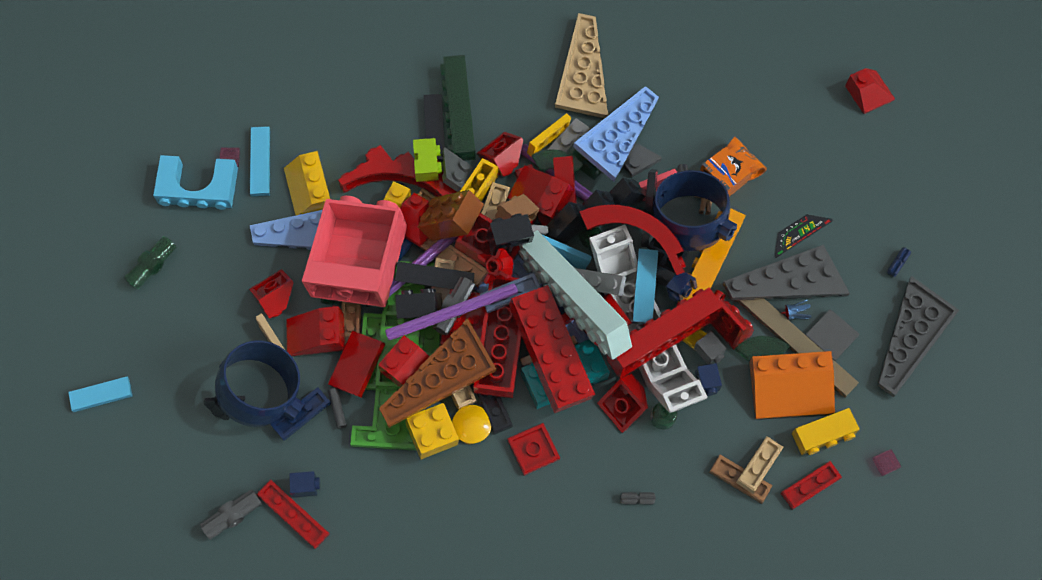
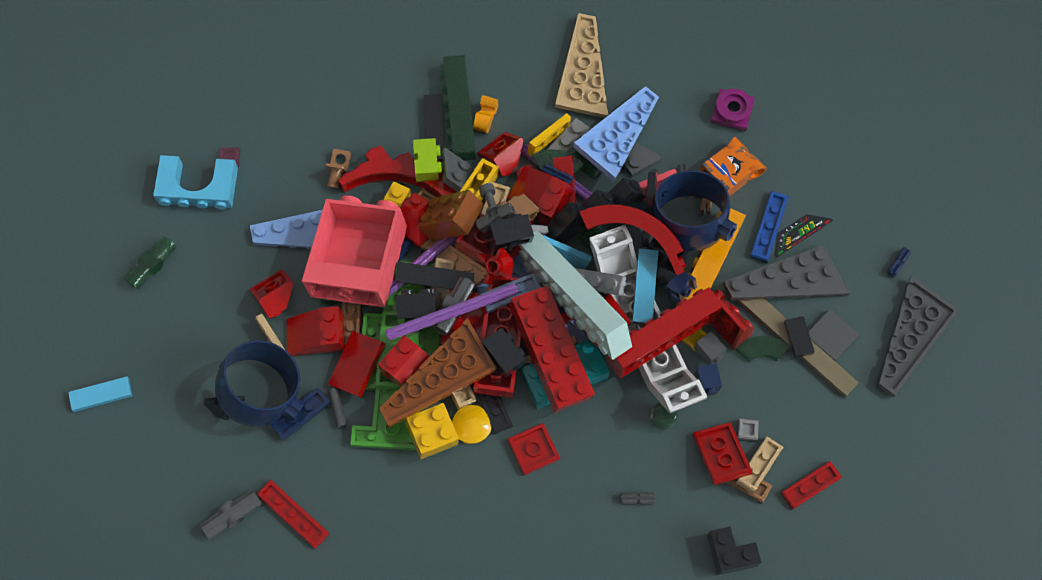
(260, 161): medium azure tile -> none
(304, 484): dark blue brick -> none
(306, 183): yellow slope -> none
(337, 169): none -> medium nougat bracket
(485, 116): none -> light orange leg
(494, 211): none -> dark grey bar
(504, 352): none -> black brick
(548, 169): none -> dark blue piece
(624, 402): red slope -> none
(722, 453): none -> red tile
(725, 117): none -> magenta piece
(730, 557): none -> black brick
(747, 430): none -> light grey tile
(769, 226): none -> blue tile
(790, 311): flat silver piece -> none
(792, 385): orange slope -> none
(799, 336): none -> black tile
(825, 432): yellow brick -> none
(868, 90): red slope -> none
(886, 462): clear pink tile -> none

